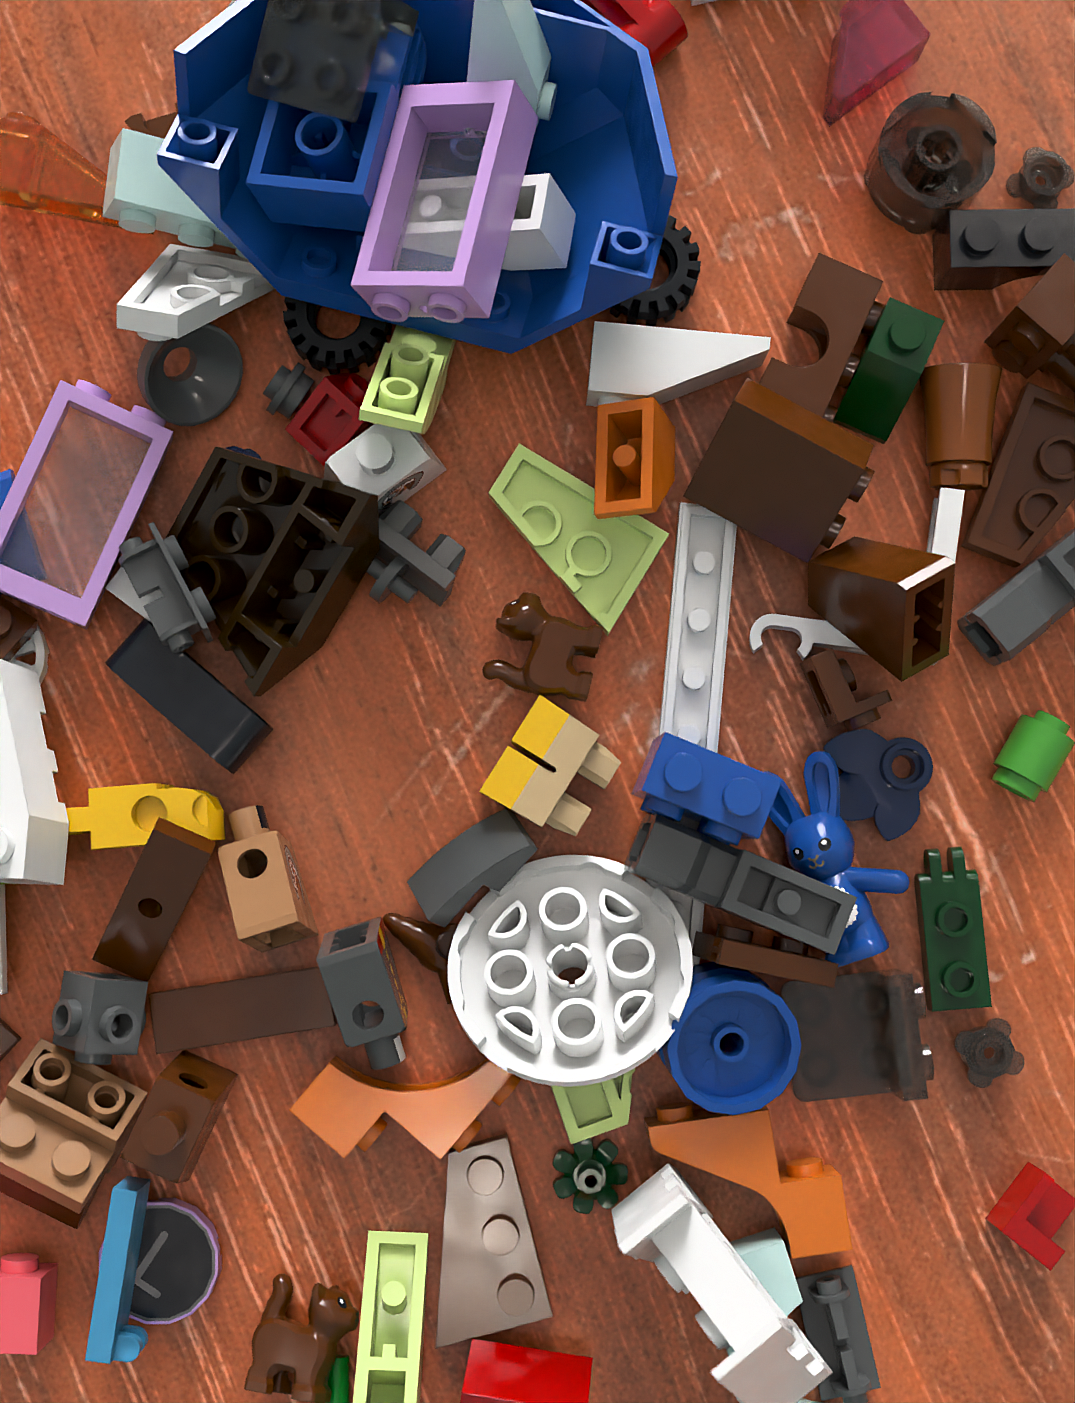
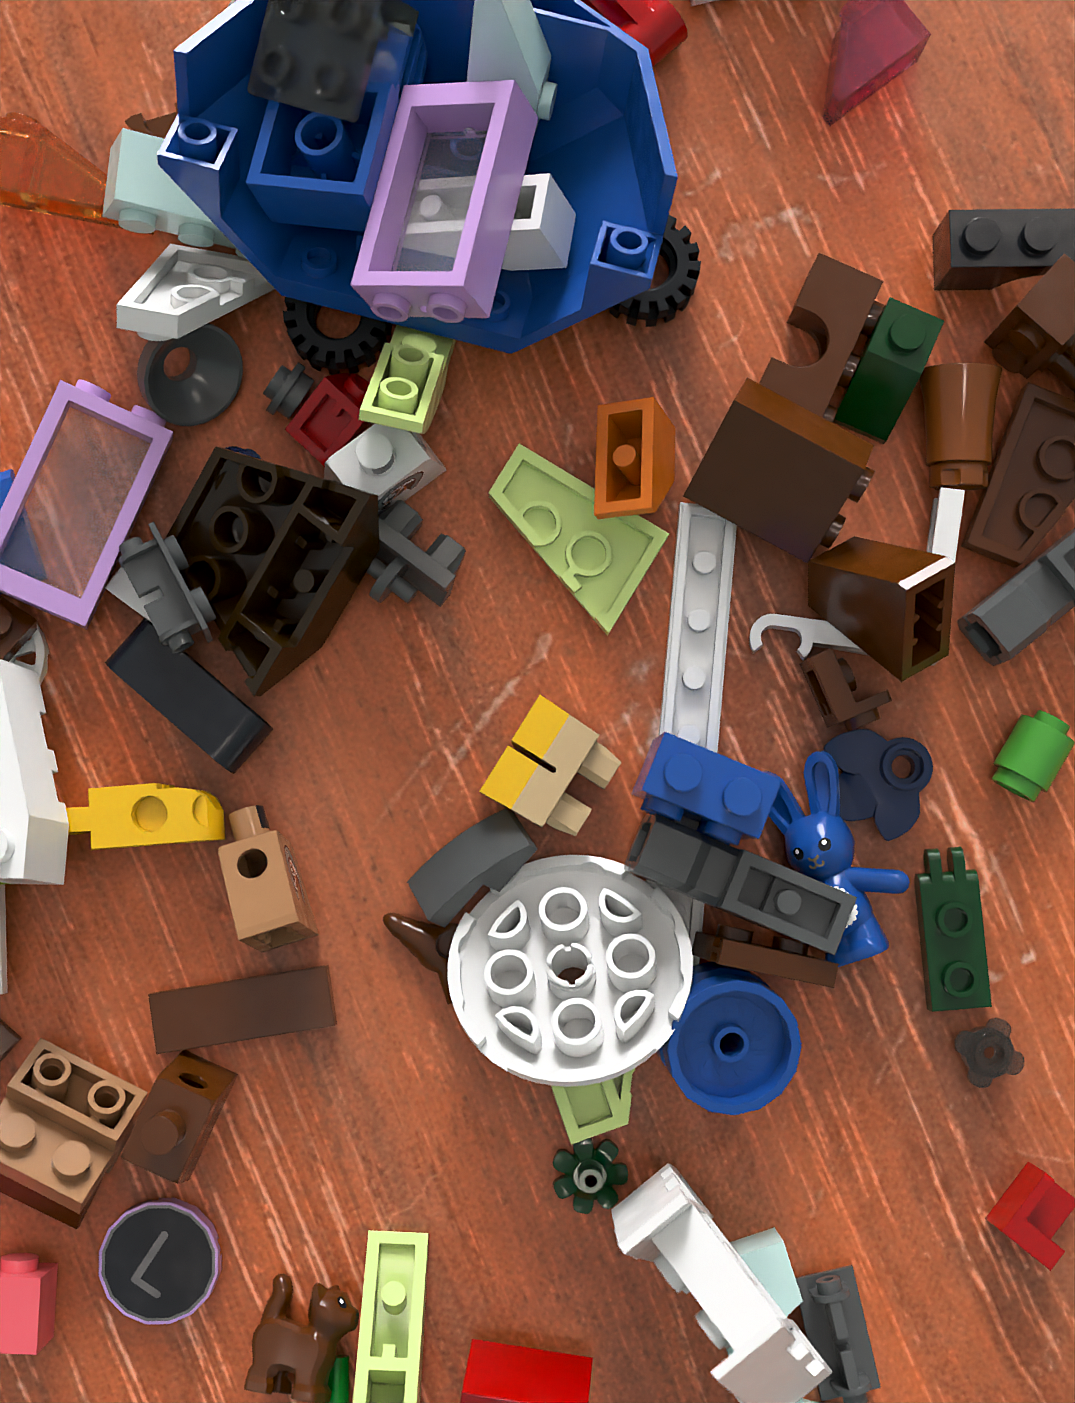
(99, 1015): dark grey brick -> none
(109, 1329): dark azure hinge -> none
(154, 899): reddish brown tile -> none
(347, 1106): orange arch -> none
(361, 968): dark grey torso -> none
(488, 1248): wing -> none
(554, 643): reddish brown animal -> none
(664, 362): white slope -> none
(742, 1150): orange arch -> none
(860, 1036): clear smoke bracket -> none
(935, 129): clear smoke brick -> none
(1045, 165): clear smoke plate -> none

